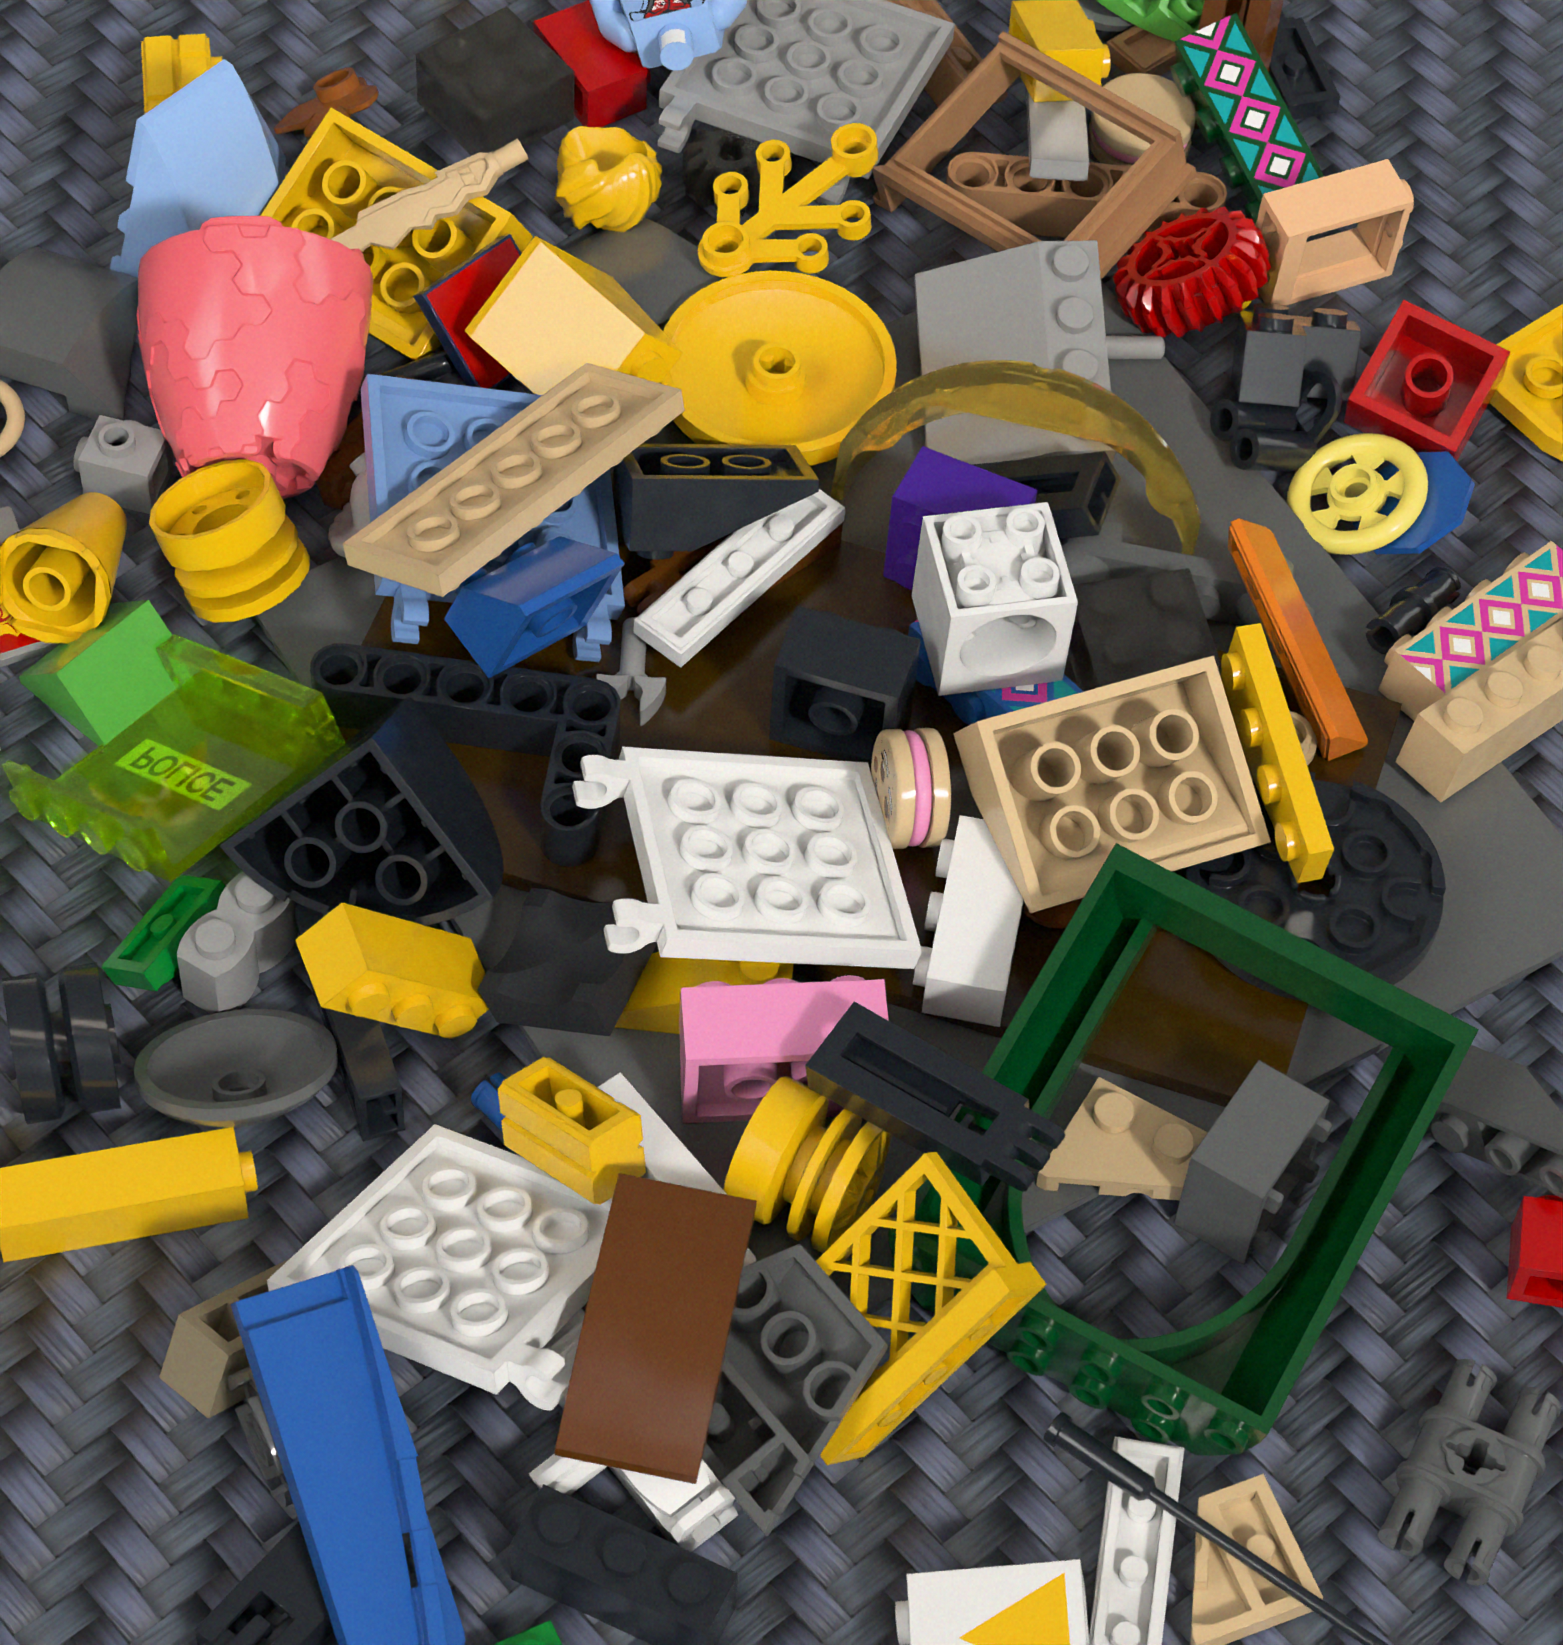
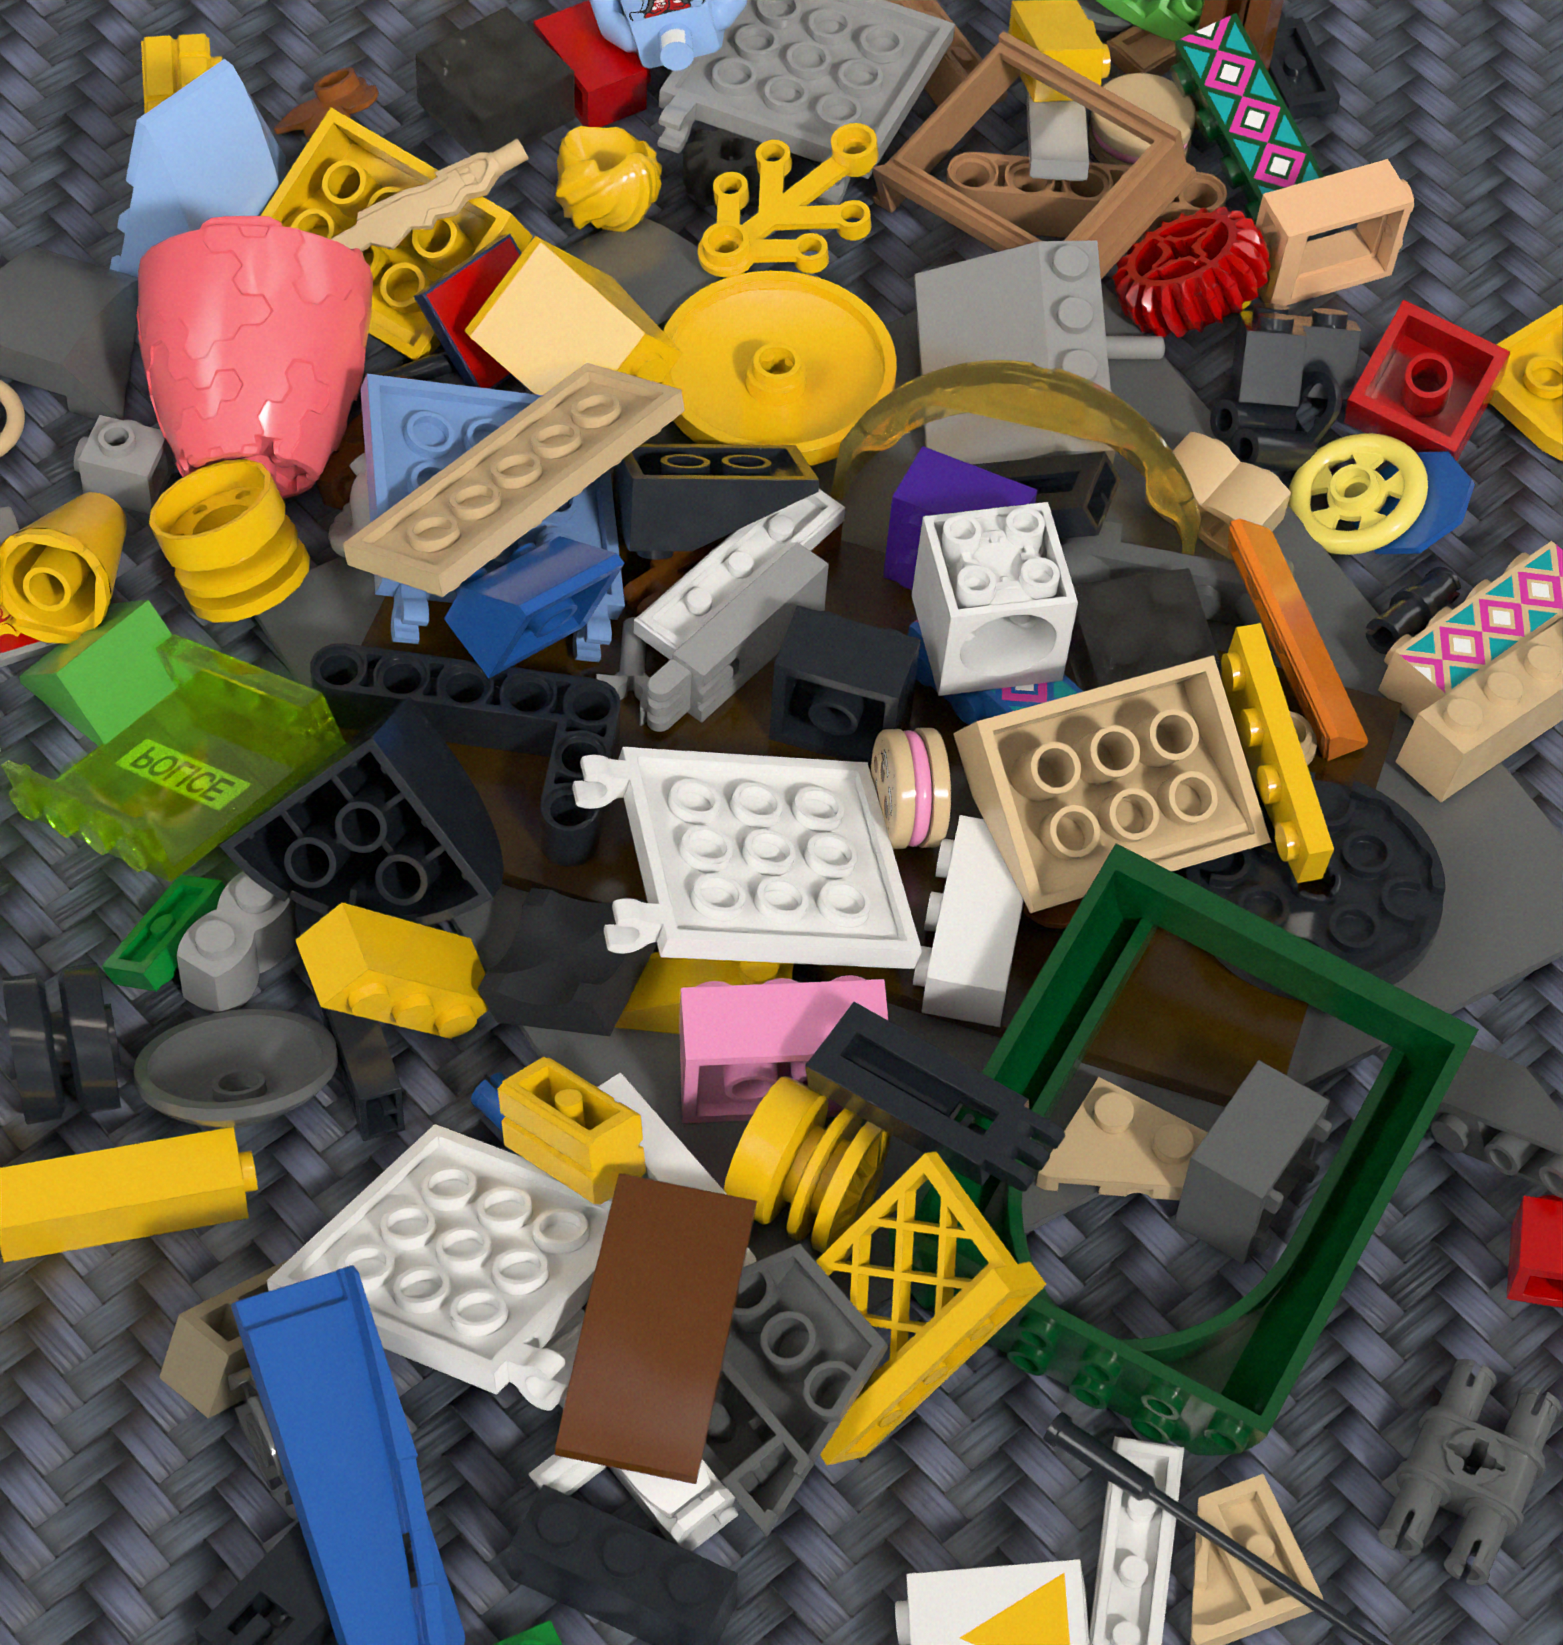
(736, 640): none -> light grey hinge
(1227, 490): none -> tan brick

